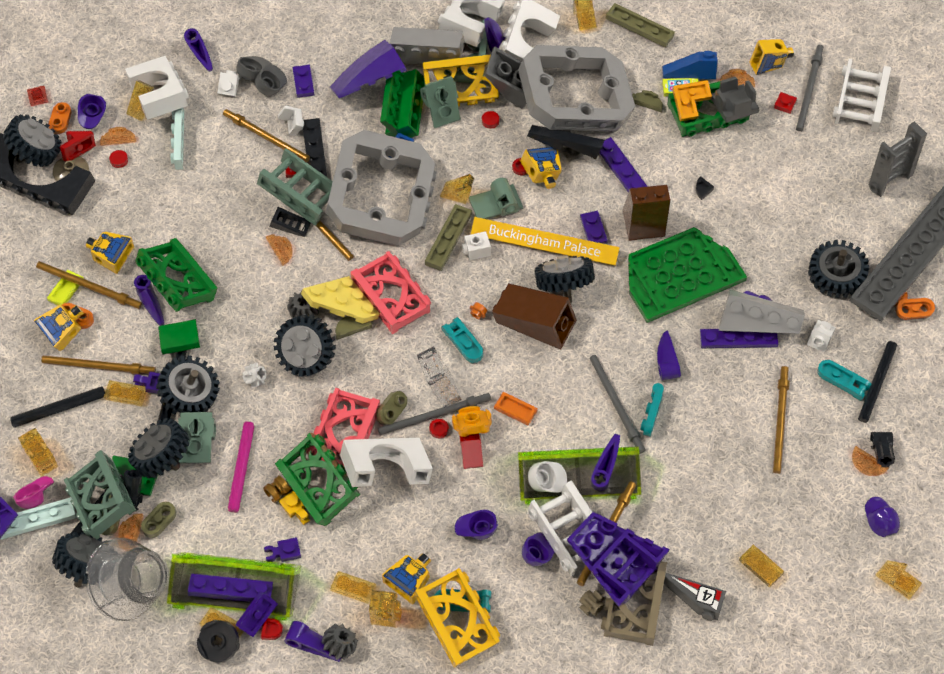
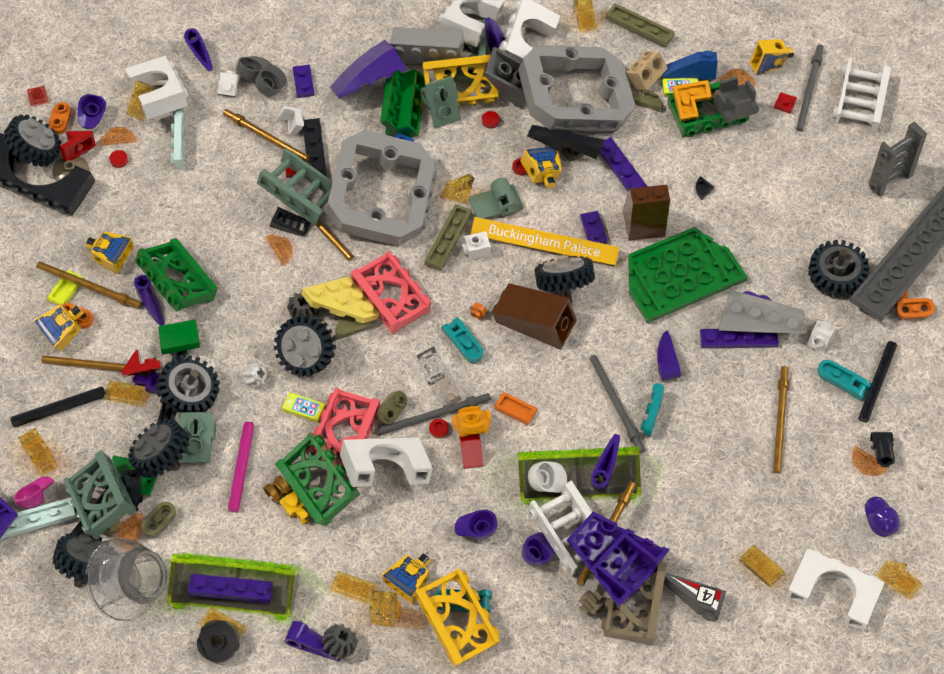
(135, 365): none -> red slope
(256, 614): dark purple plate -> none
(271, 629): red tile -> none
(286, 550): dark purple plate -> none
(303, 407): none -> tile
(646, 70): none -> tan brick
(818, 567): none -> white arch

